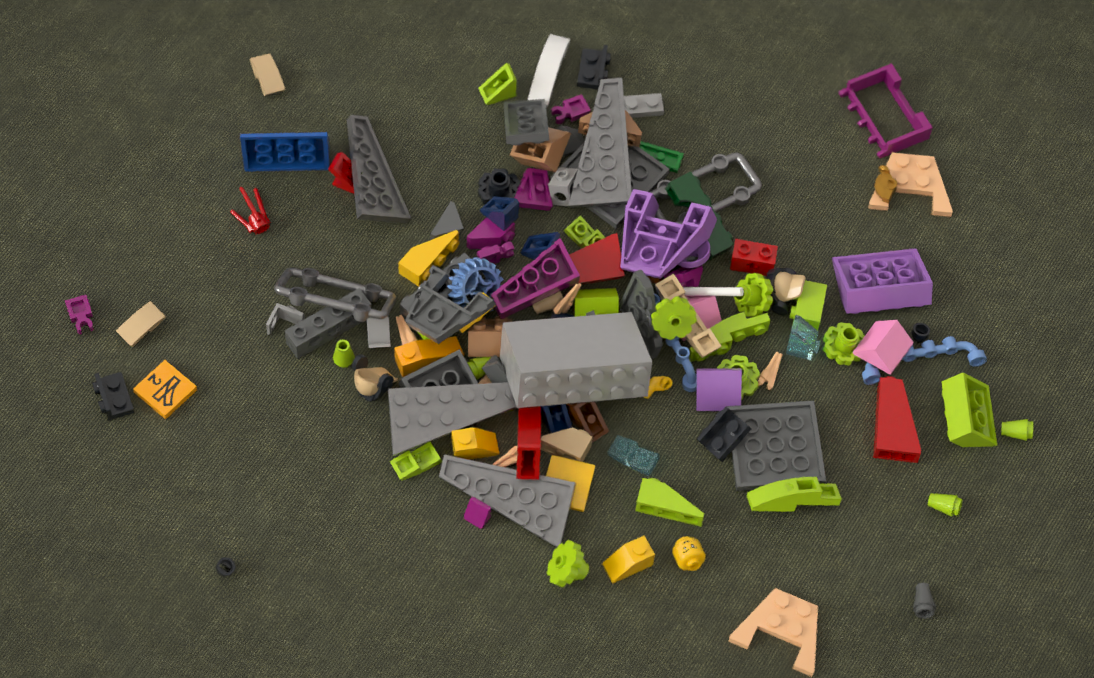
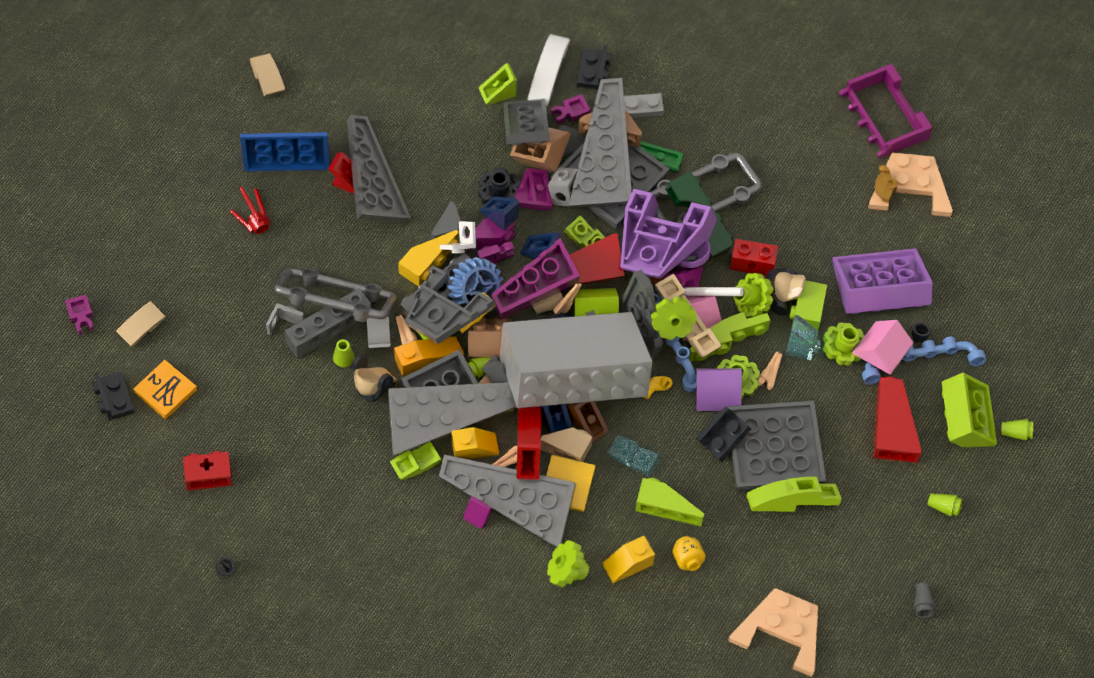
(217, 476): none -> red brick
(465, 243): none -> white bracket

